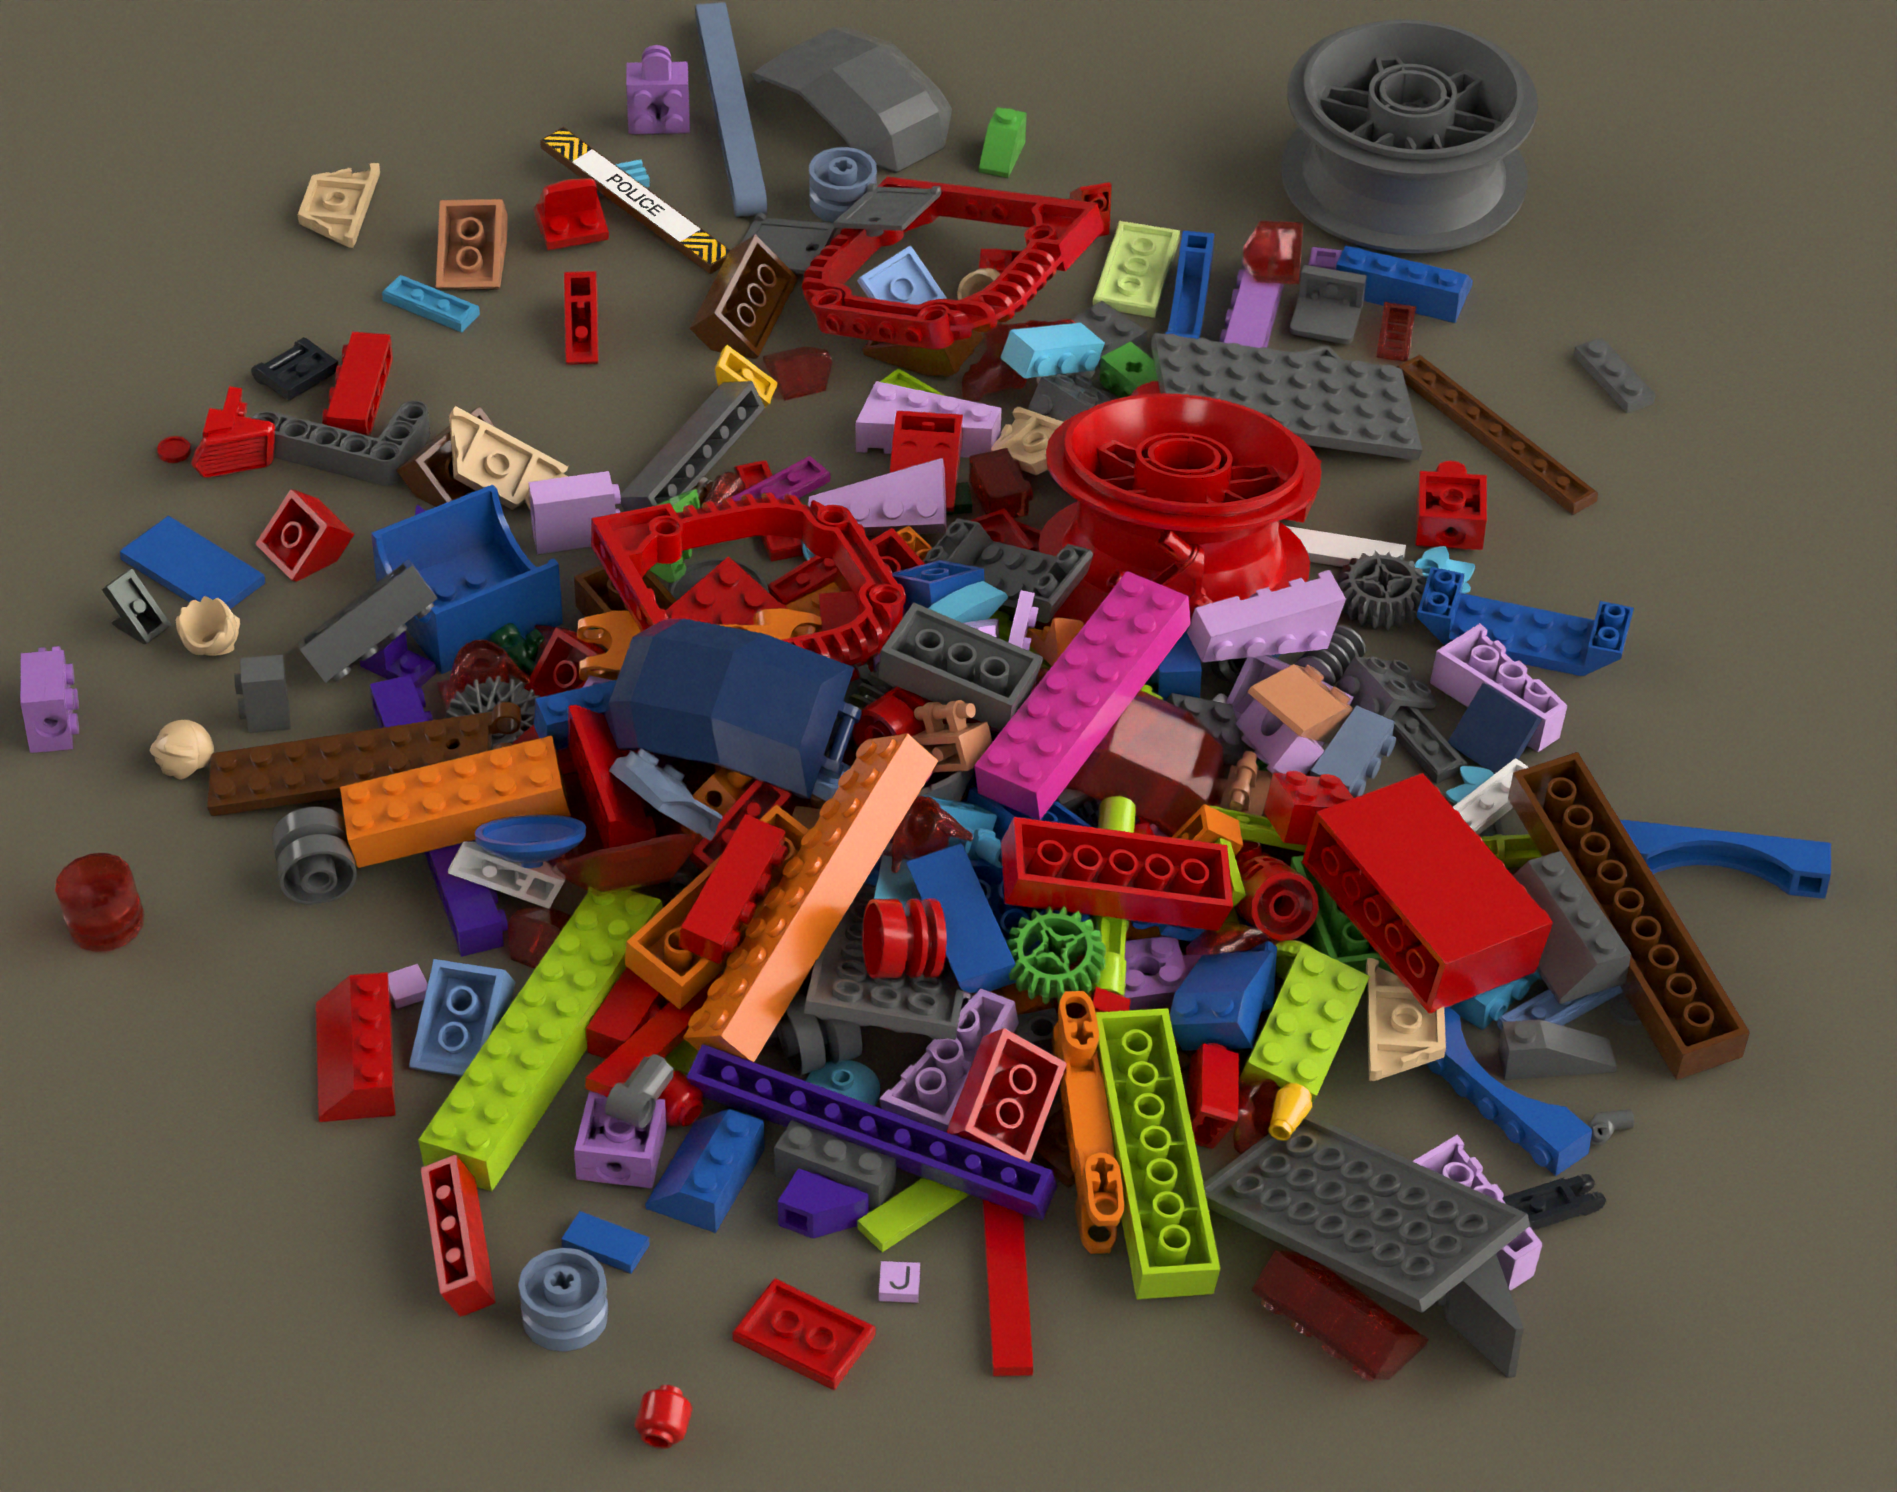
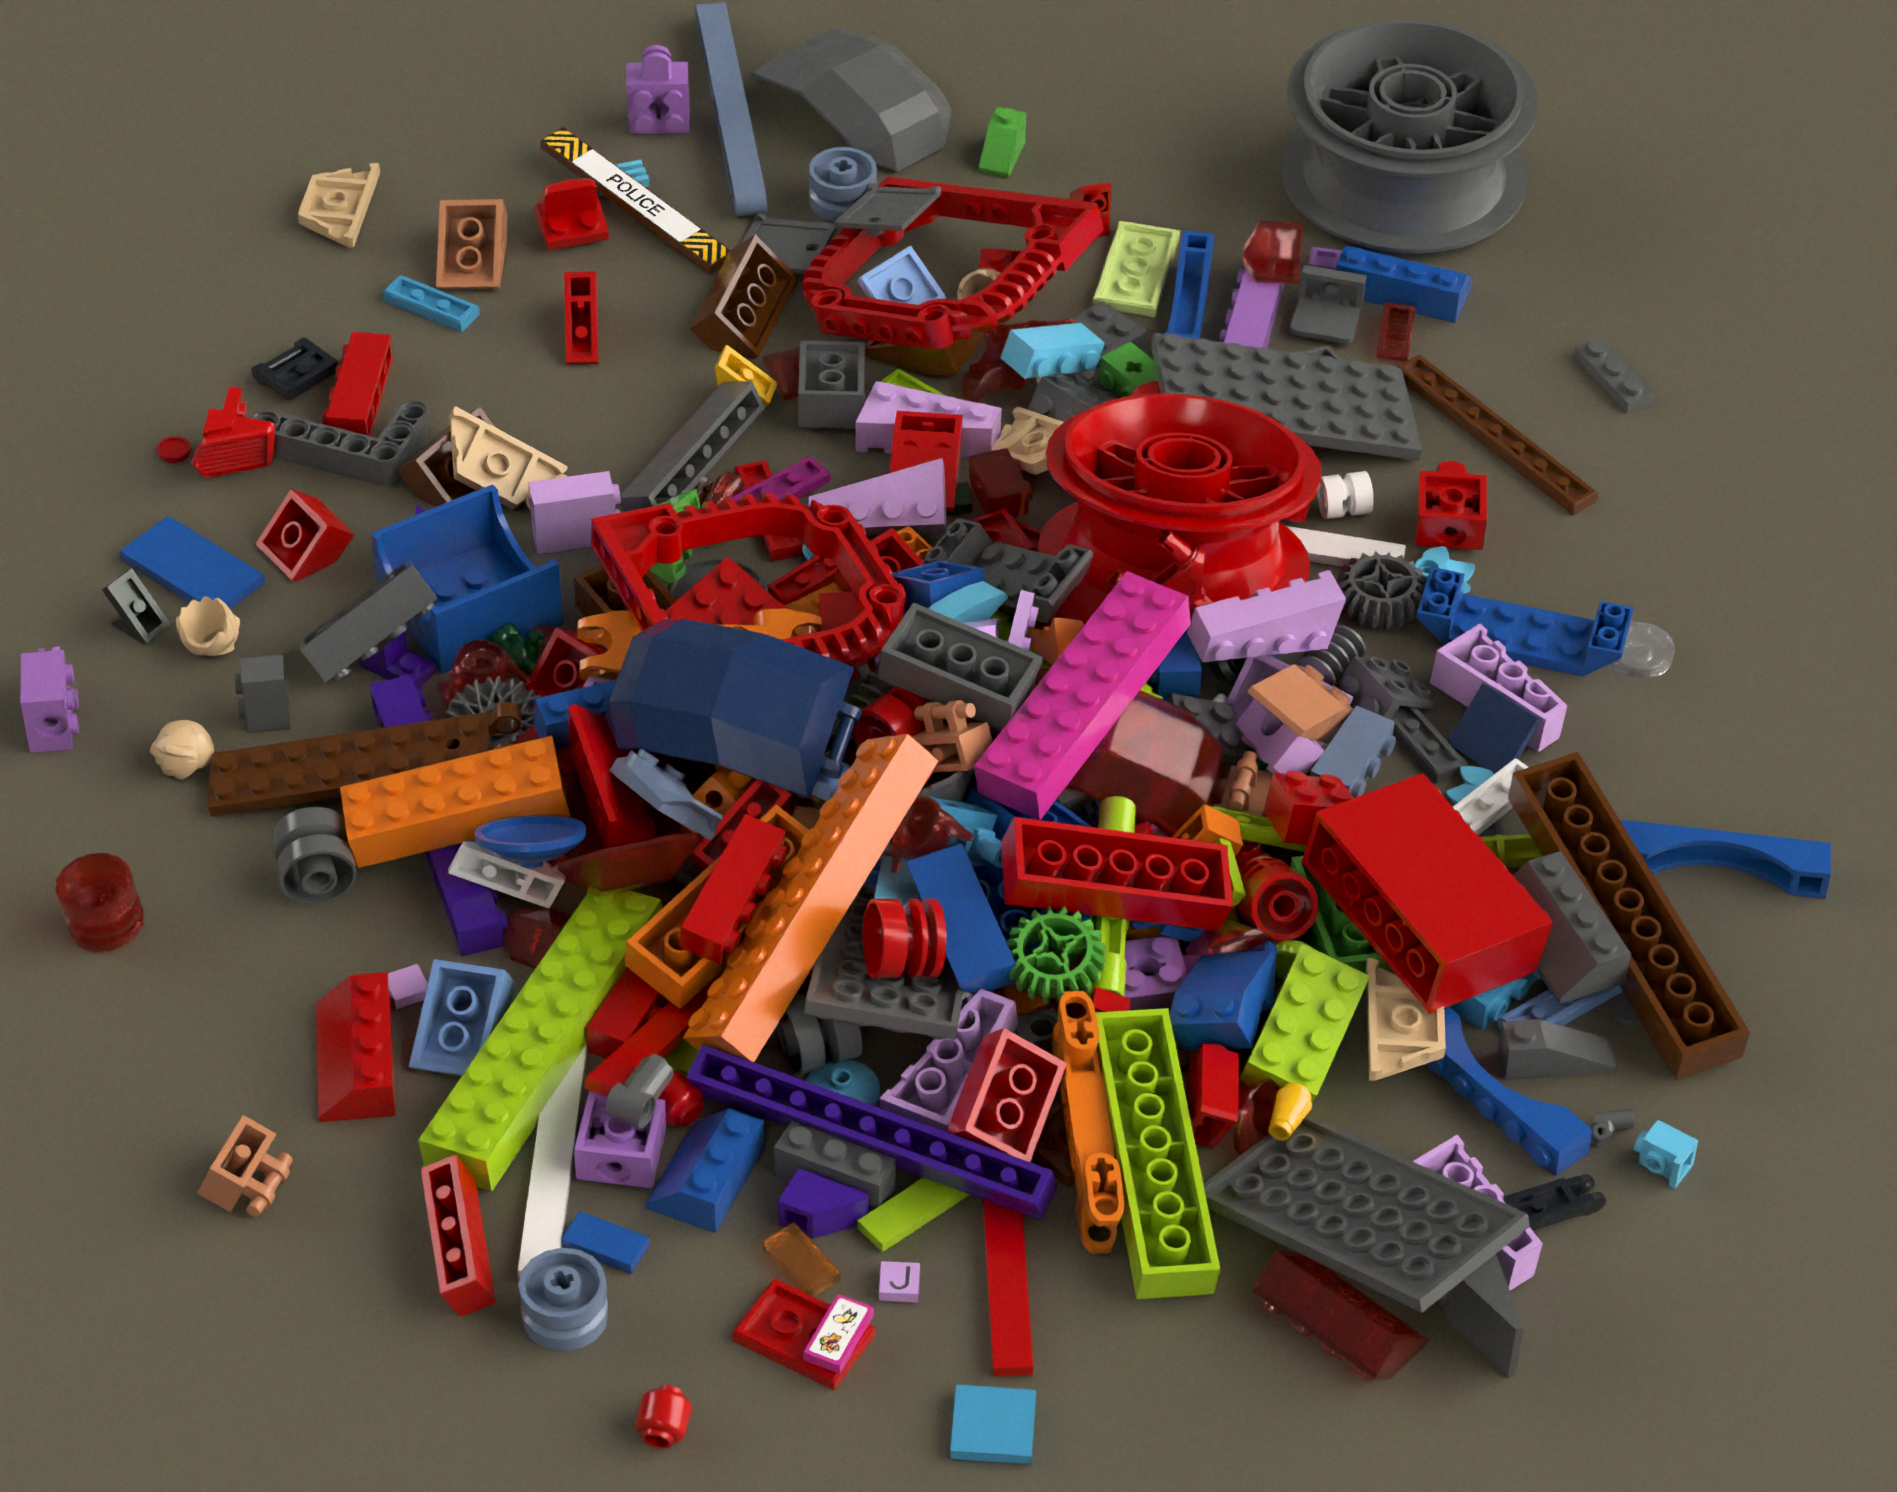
(236, 1165): none -> nougat brick
(552, 1166): none -> white tile
(801, 1260): none -> clear orange tile
(830, 384): none -> dark grey slope
(838, 1333): none -> tile
(993, 1424): none -> dark azure tile
(1345, 495): none -> white wheel
(1646, 651): none -> clear tile
(1666, 1152): none -> medium azure brick

